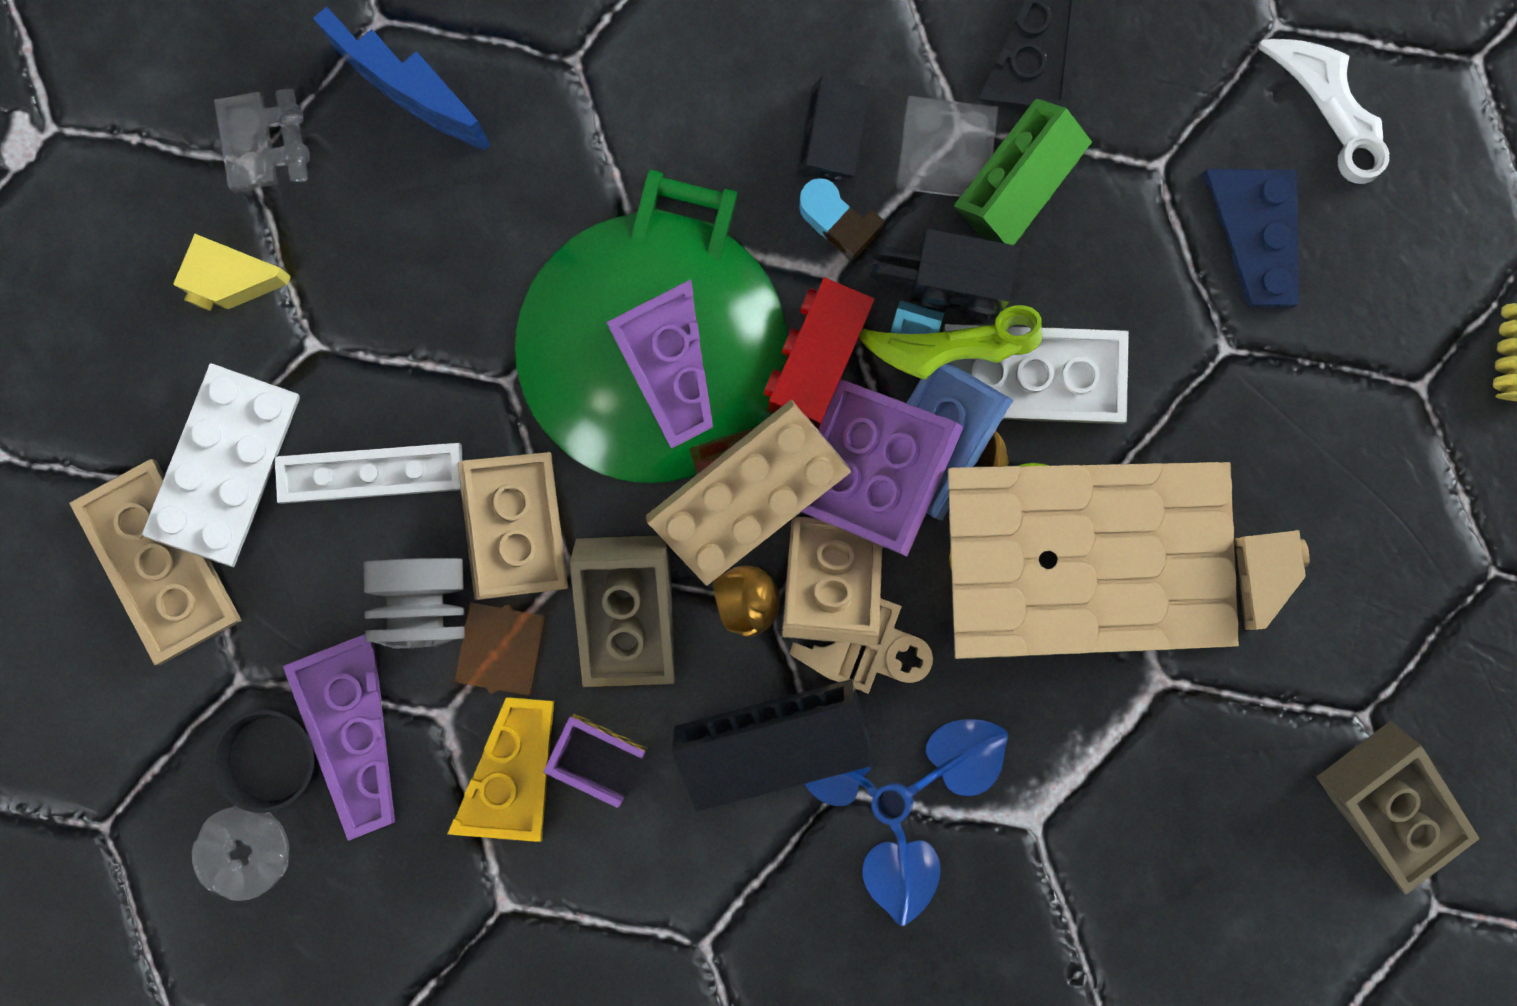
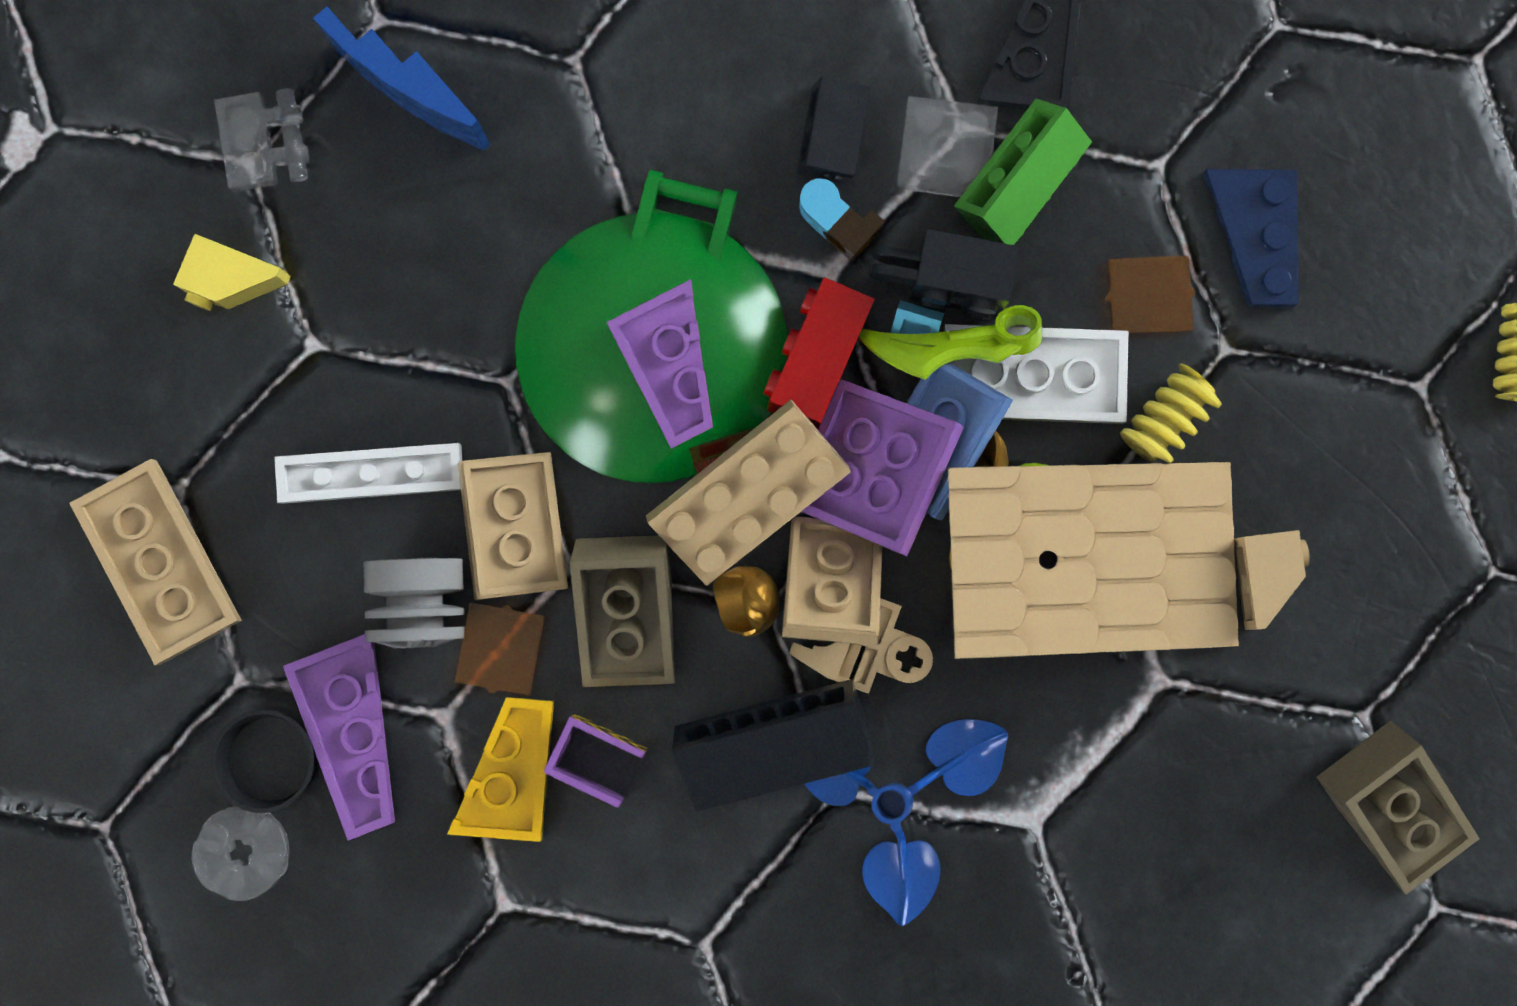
(221, 465): white plate -> none
(1150, 294): none -> clear orange piece
(1170, 415): none -> light yellow piece
(1325, 79): white piece -> none

